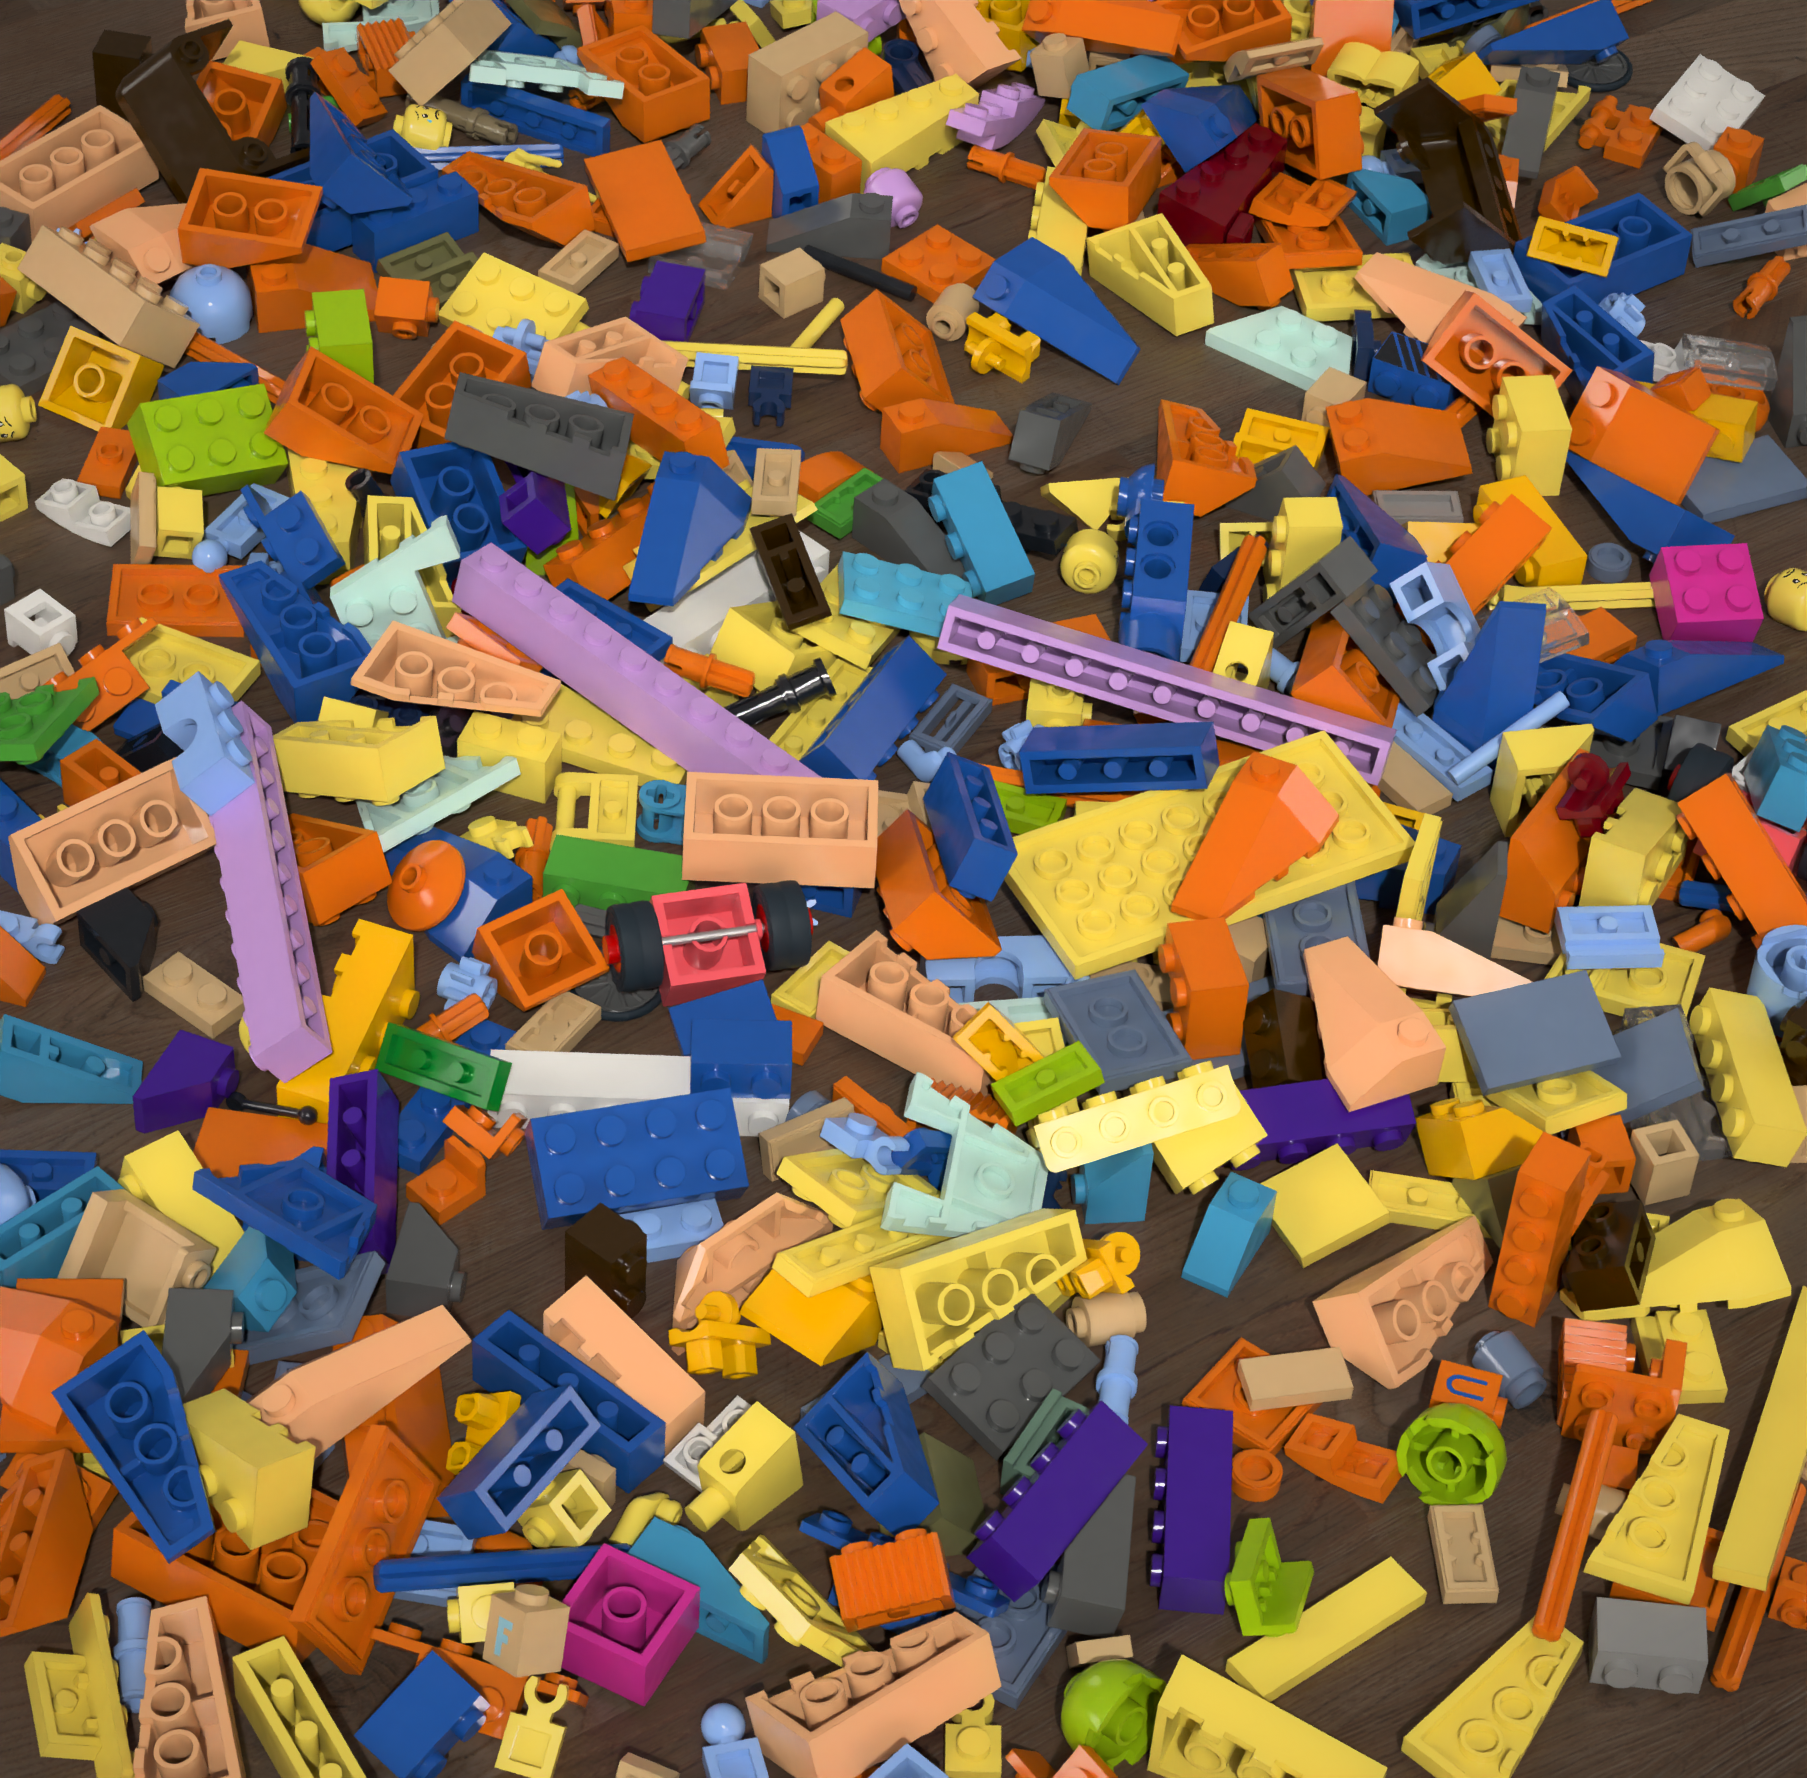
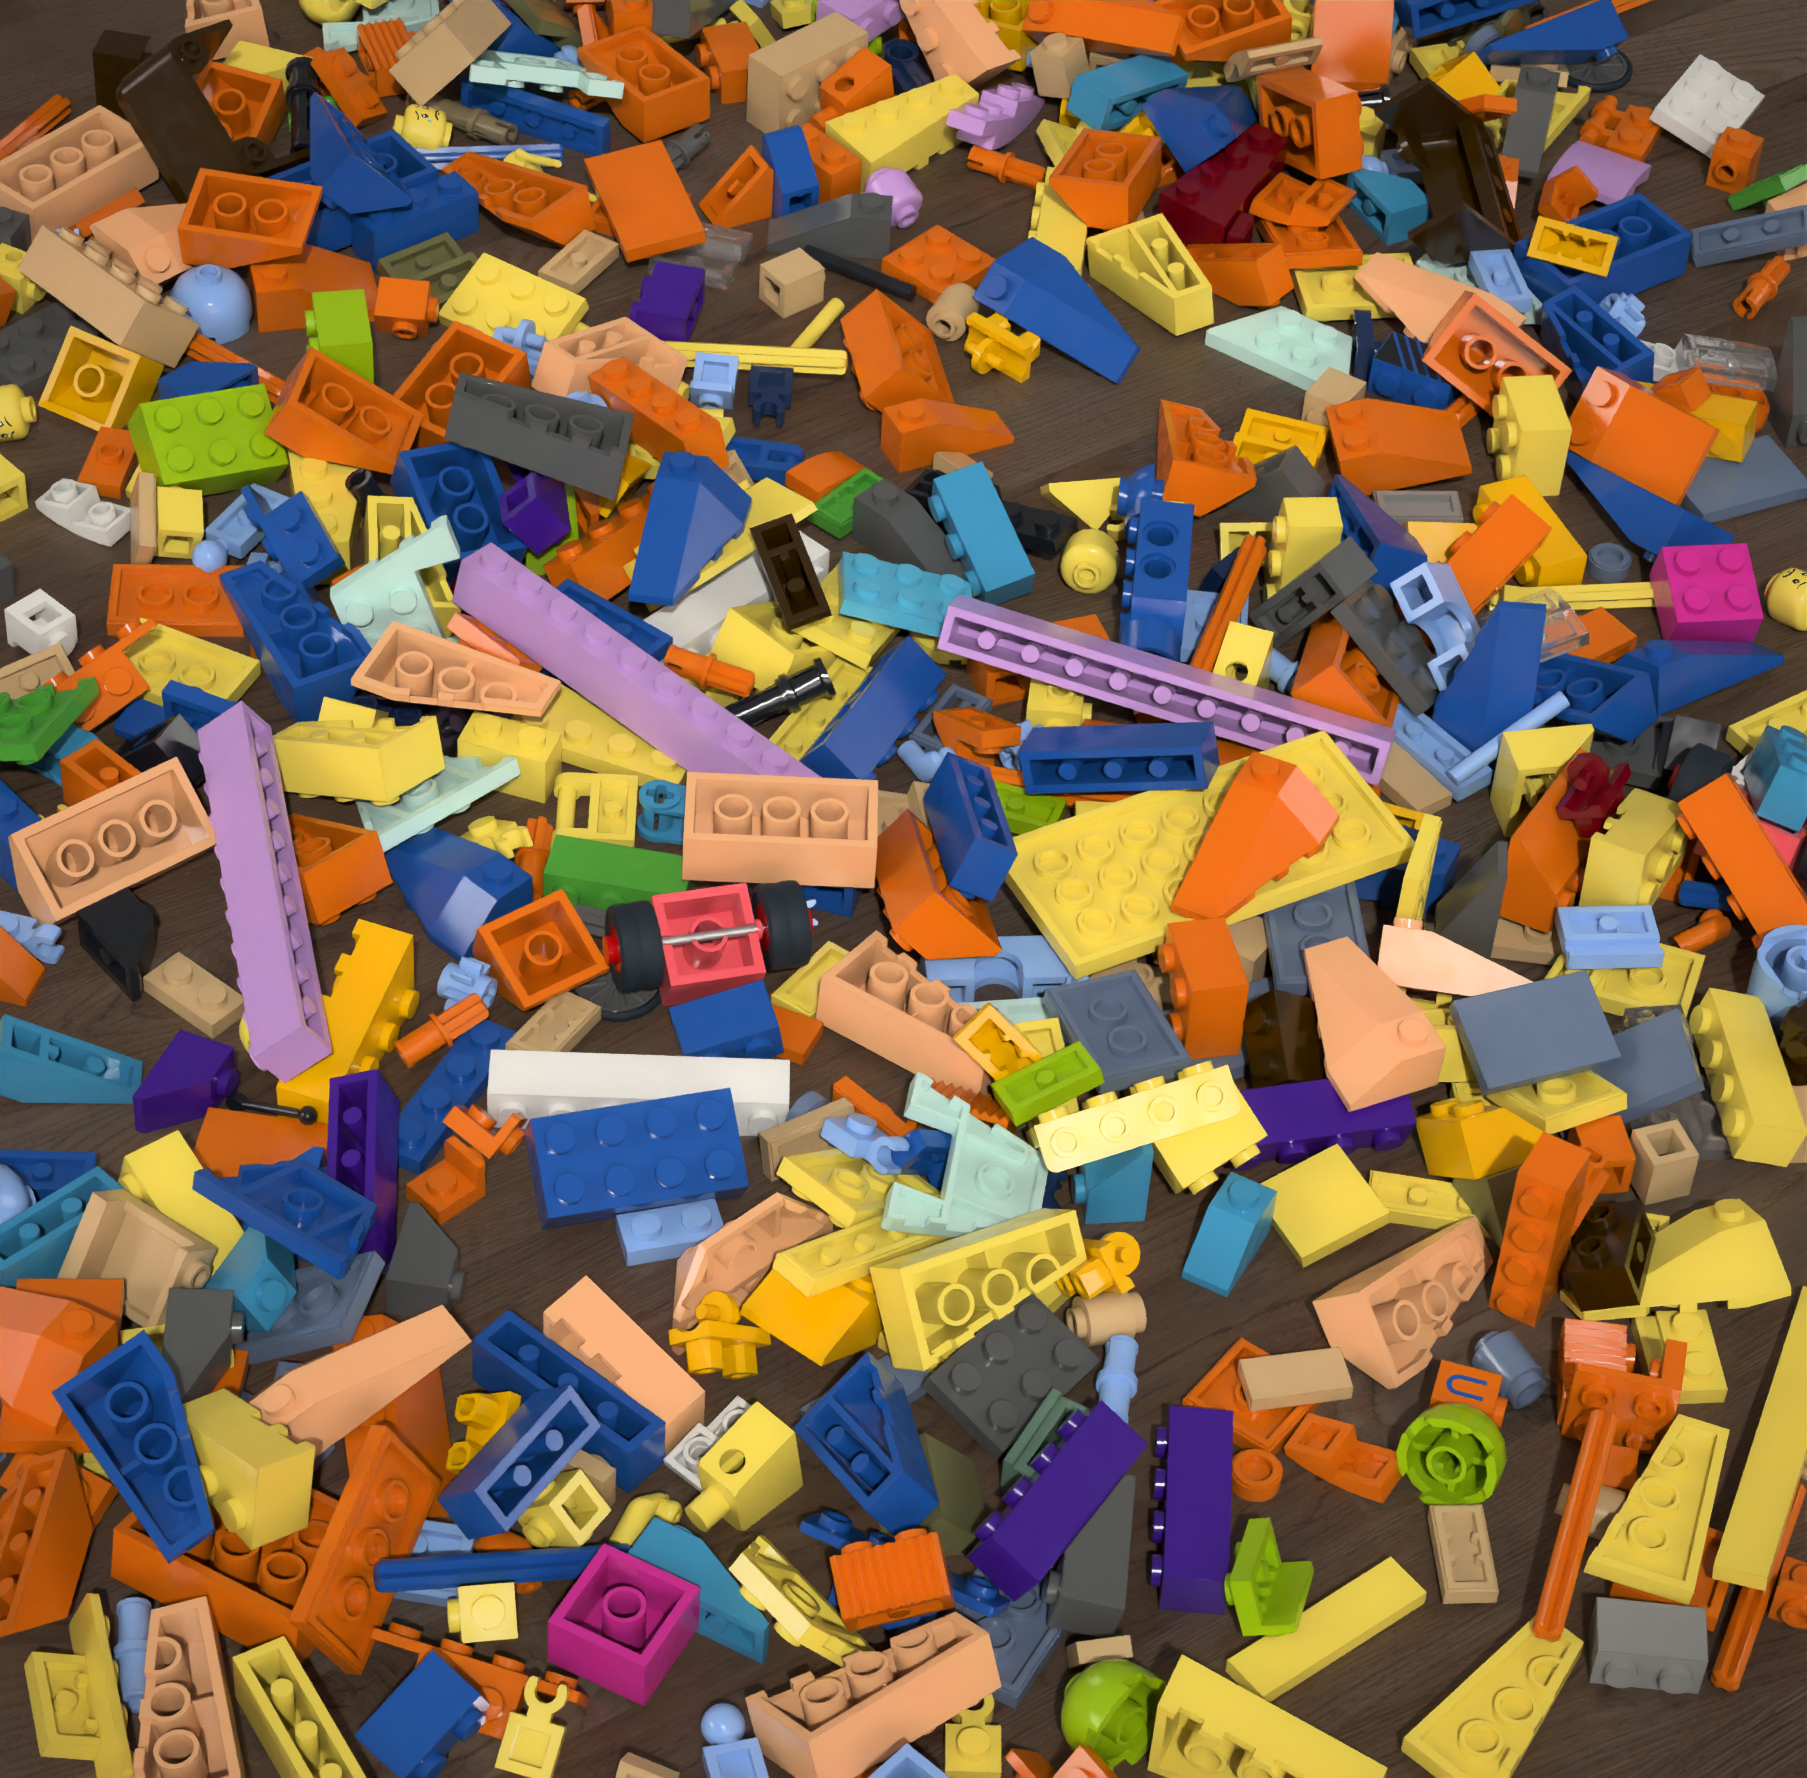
(204, 726): light blue arch -> none
(426, 885): orange dish -> none
(443, 1066): green plate -> none
(526, 1631): tan brick -> none
(611, 1255): dark brown brick -> none
(742, 1056): blue brick -> none
(776, 482): tan plate -> none
(975, 733): none -> orange slope
(1047, 431): dark grey slope -> none
(1373, 73): light yellow brick -> none
(1608, 171): none -> lavender slope
(1699, 181): tan piece -> none

